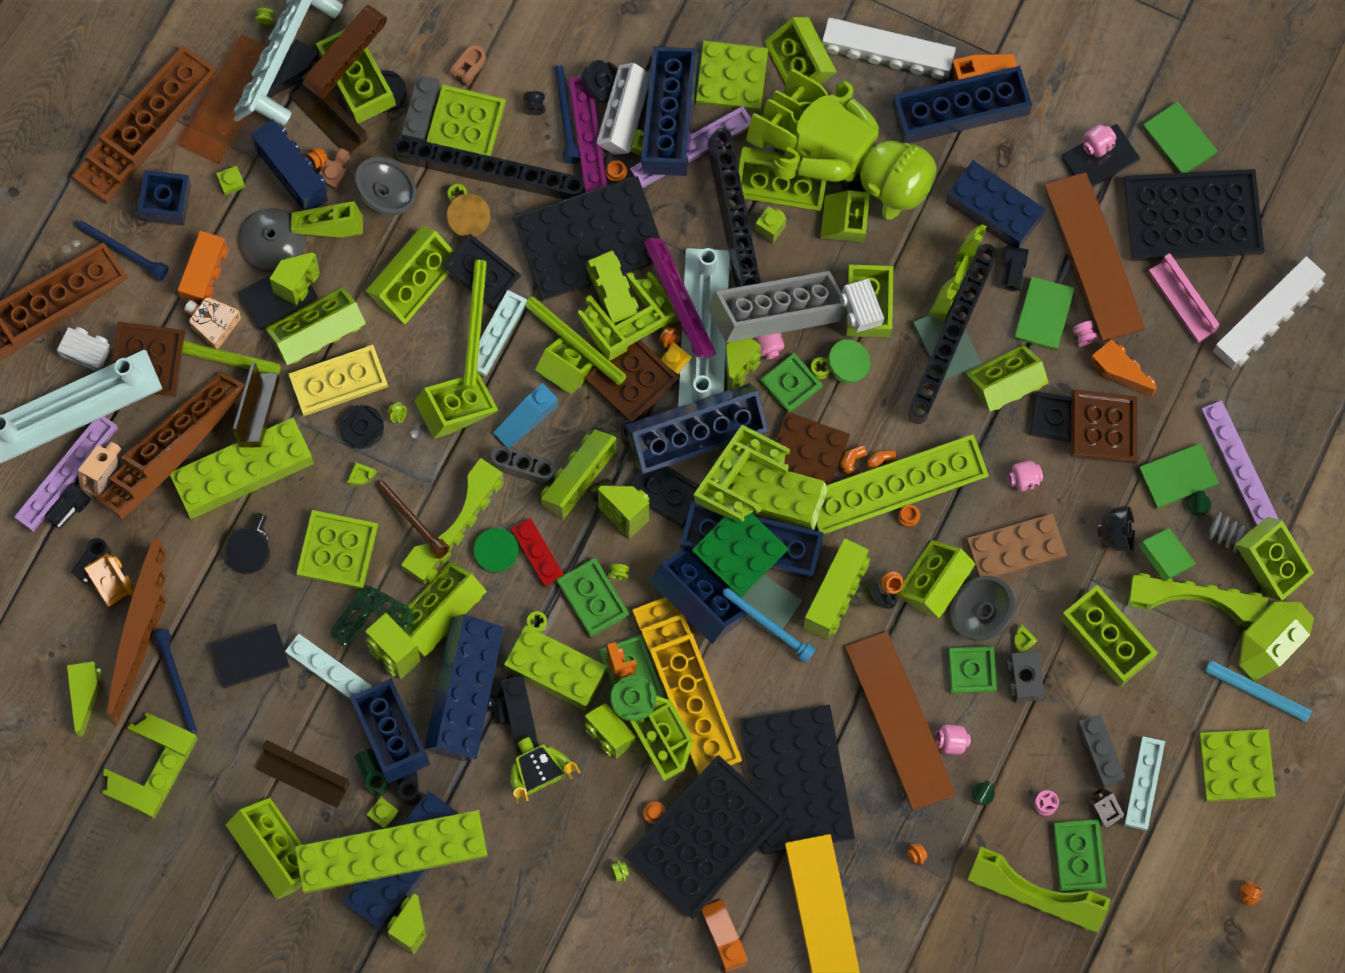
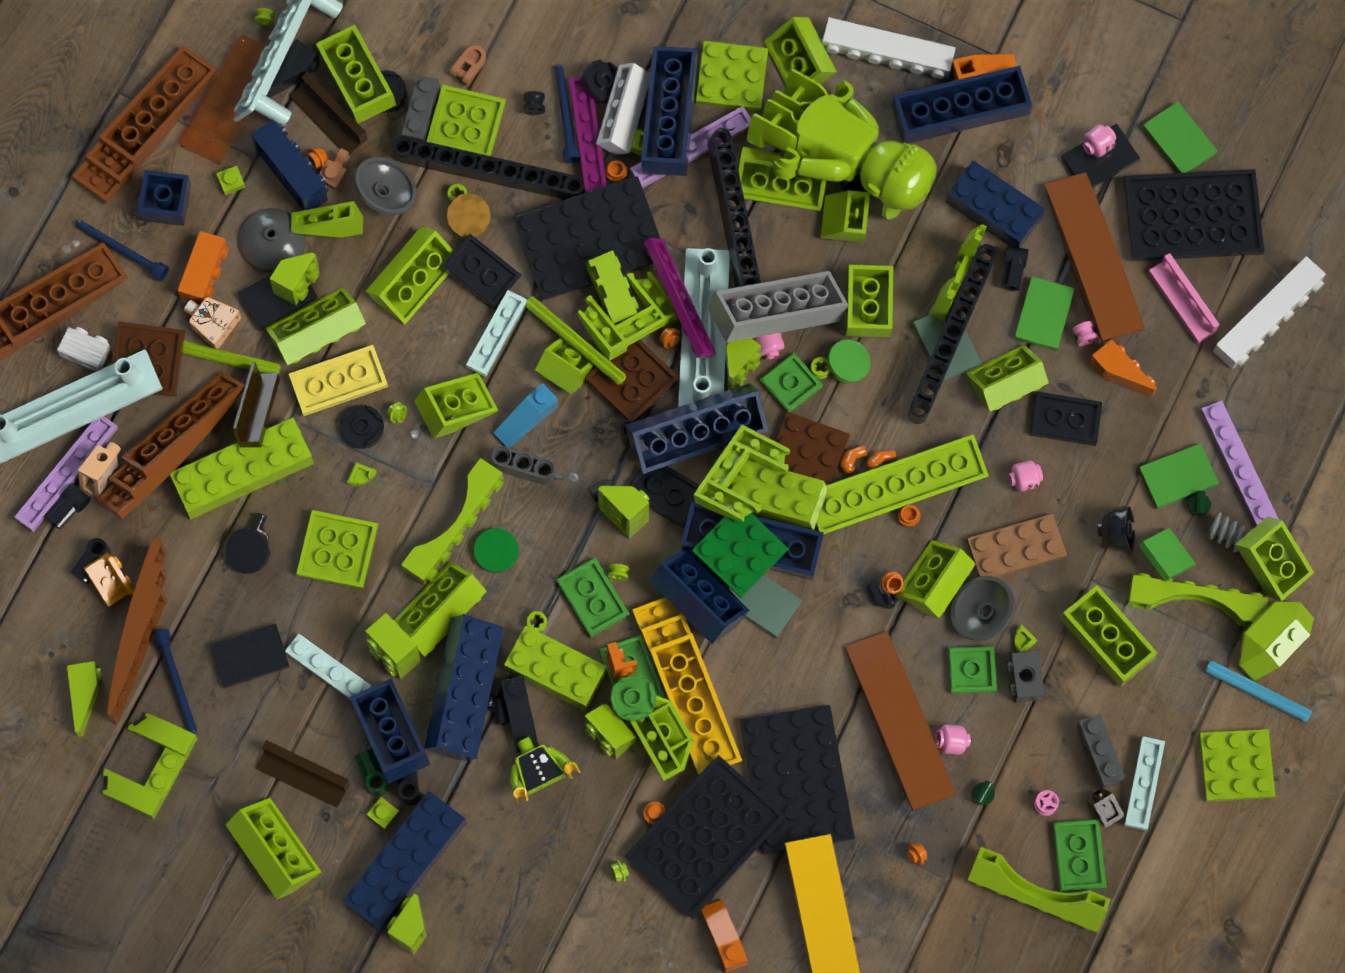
(345, 51): reddish brown beam -> none
(366, 607): clear green beam -> none
(391, 851): lime plate -> none
(437, 546): reddish brown piece -> none
(475, 324): lime axle -> none
(537, 552): red plate -> none
(579, 473): lime slope -> none
(676, 358): yellow plate -> none
(771, 224): lime brick -> none
(803, 650): dark azure piece -> none
(836, 588): lime brick -> none
(861, 305): white brick -> none
(1103, 426): reddish brown plate -> none
(1250, 893): orange plate -> none

